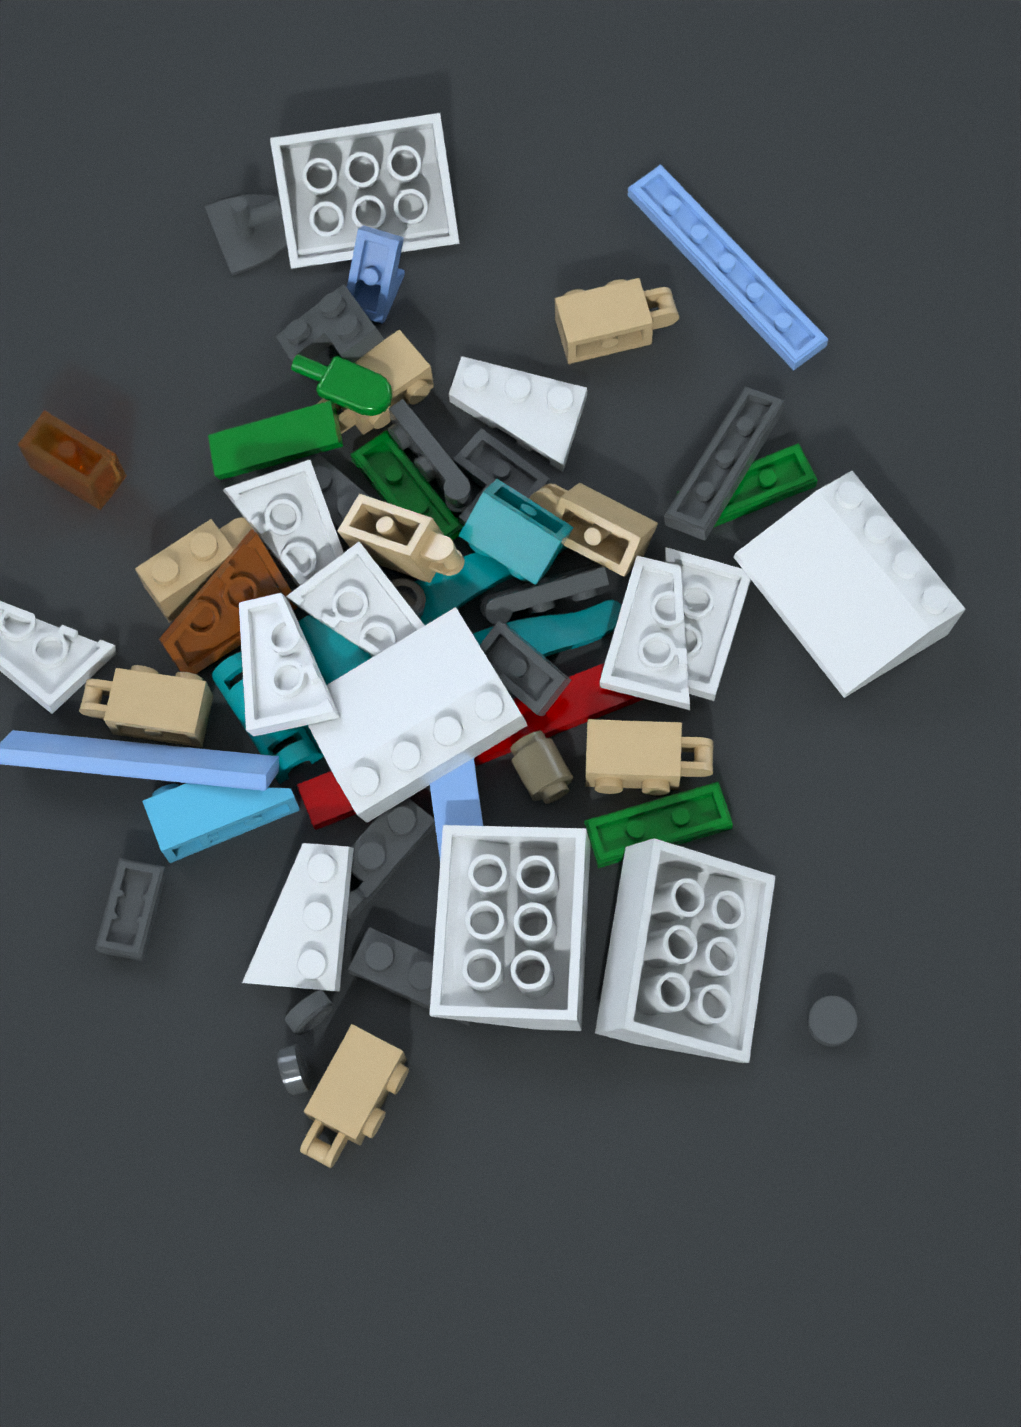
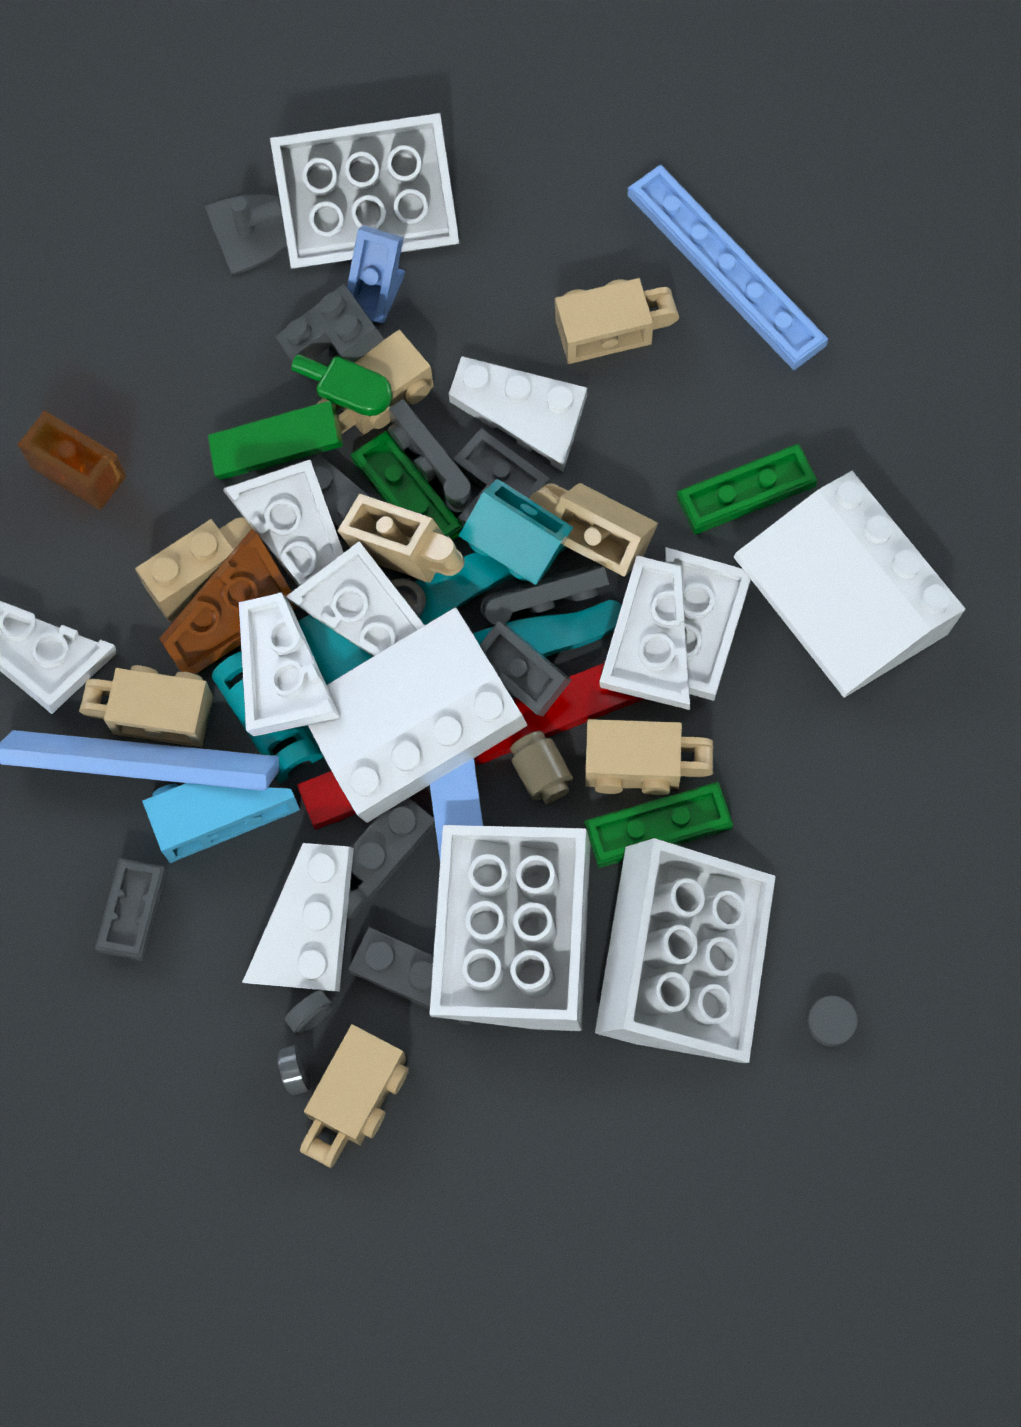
(724, 463): dark grey tile -> none

